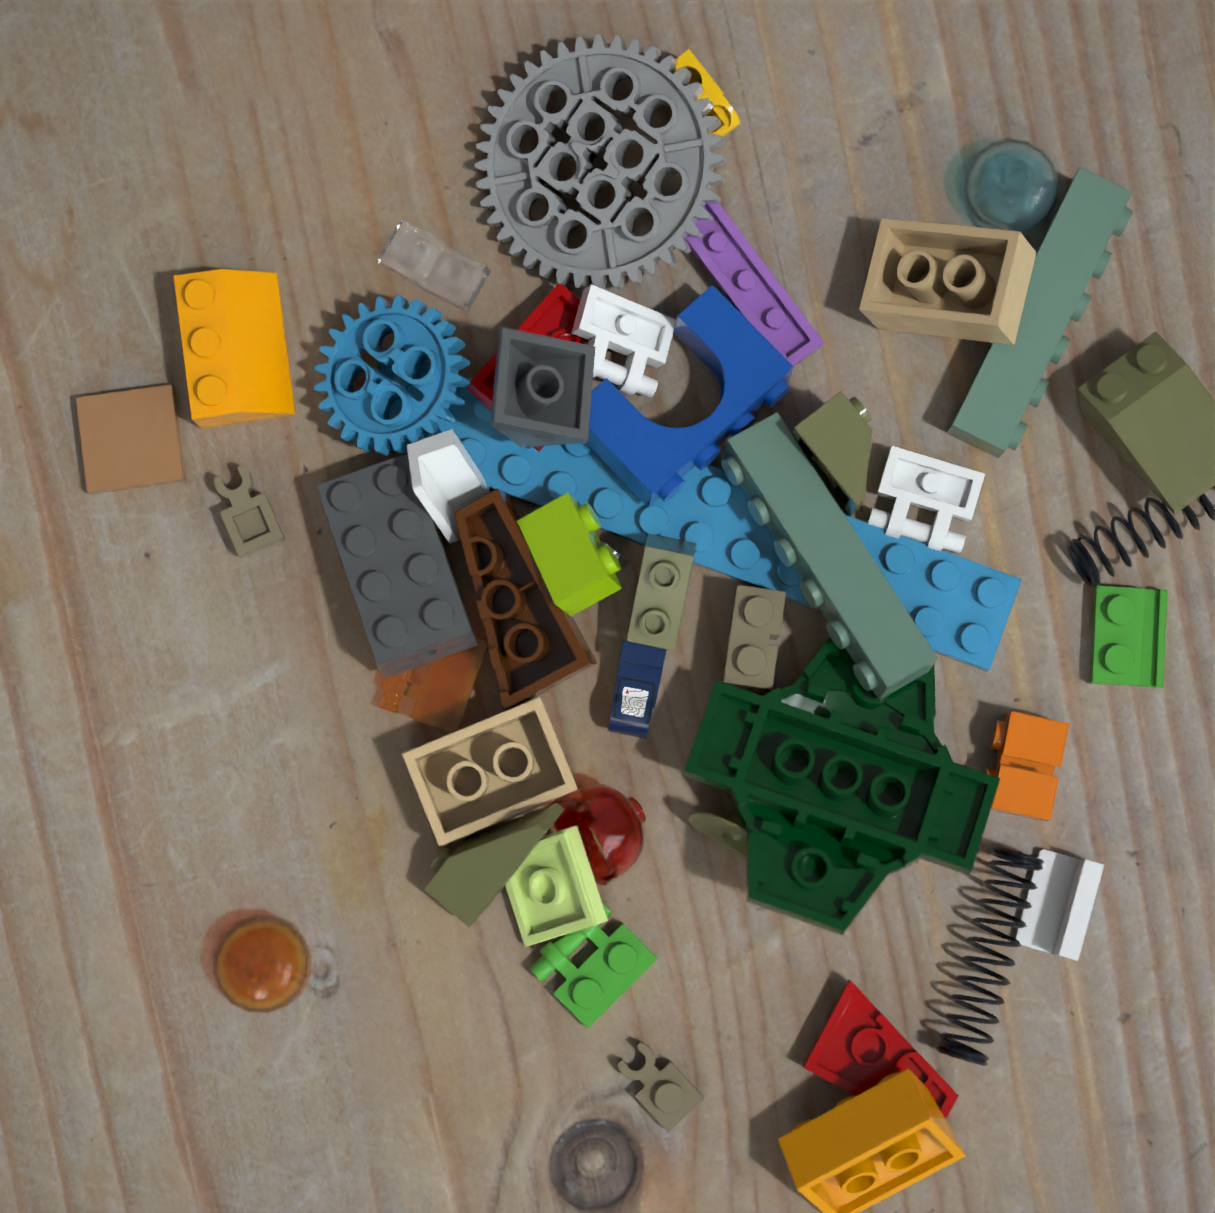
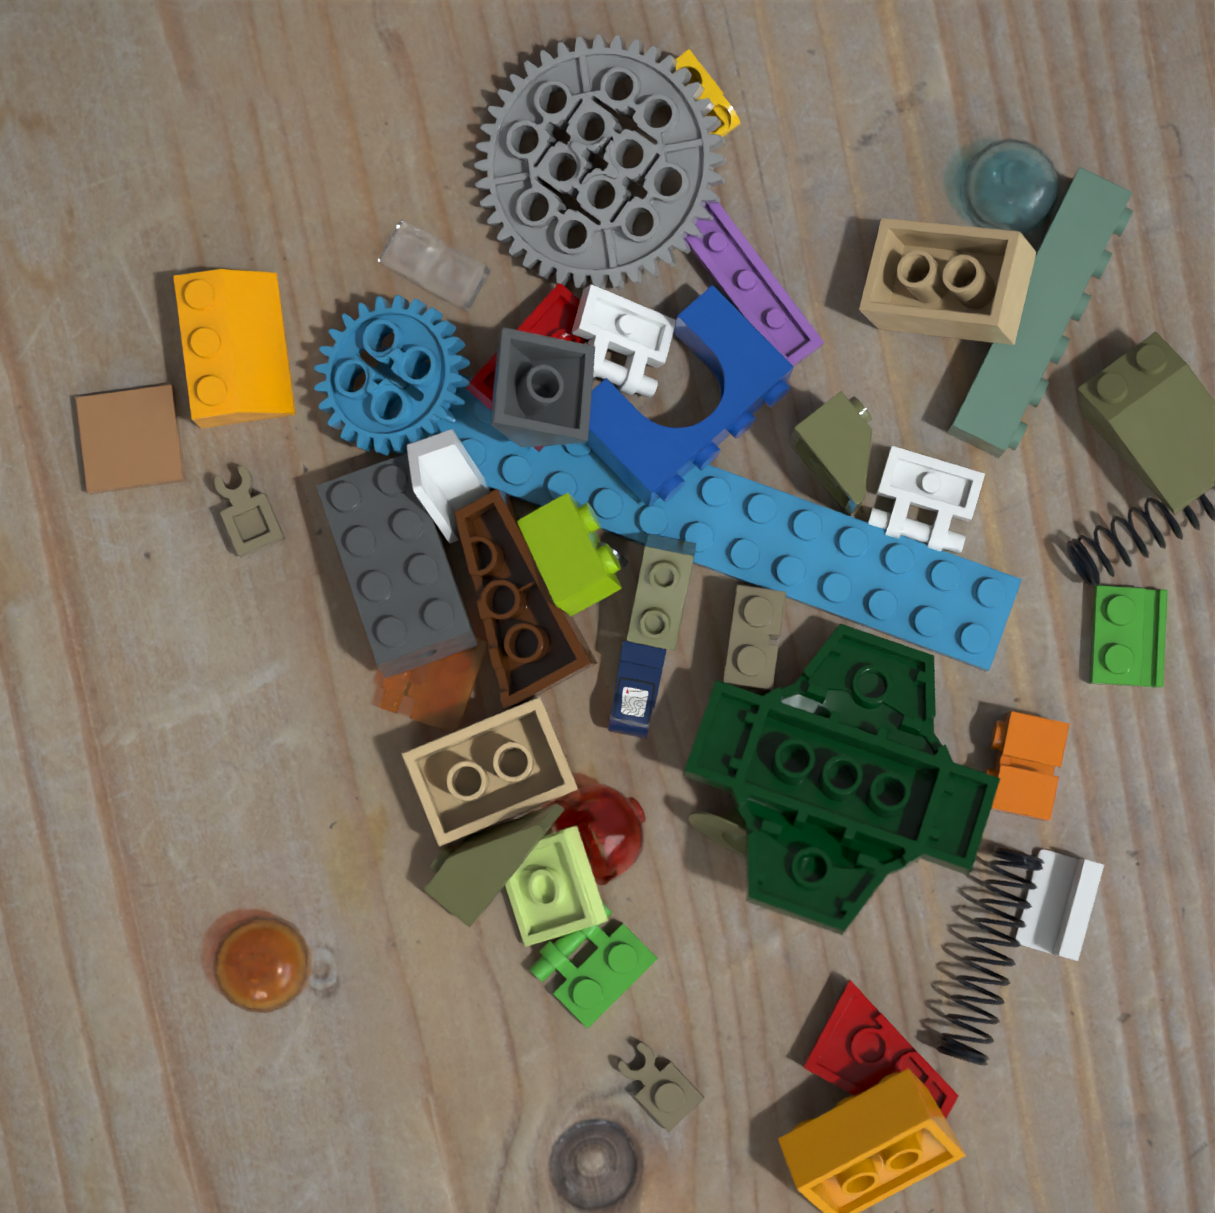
(827, 556): sand green brick -> none

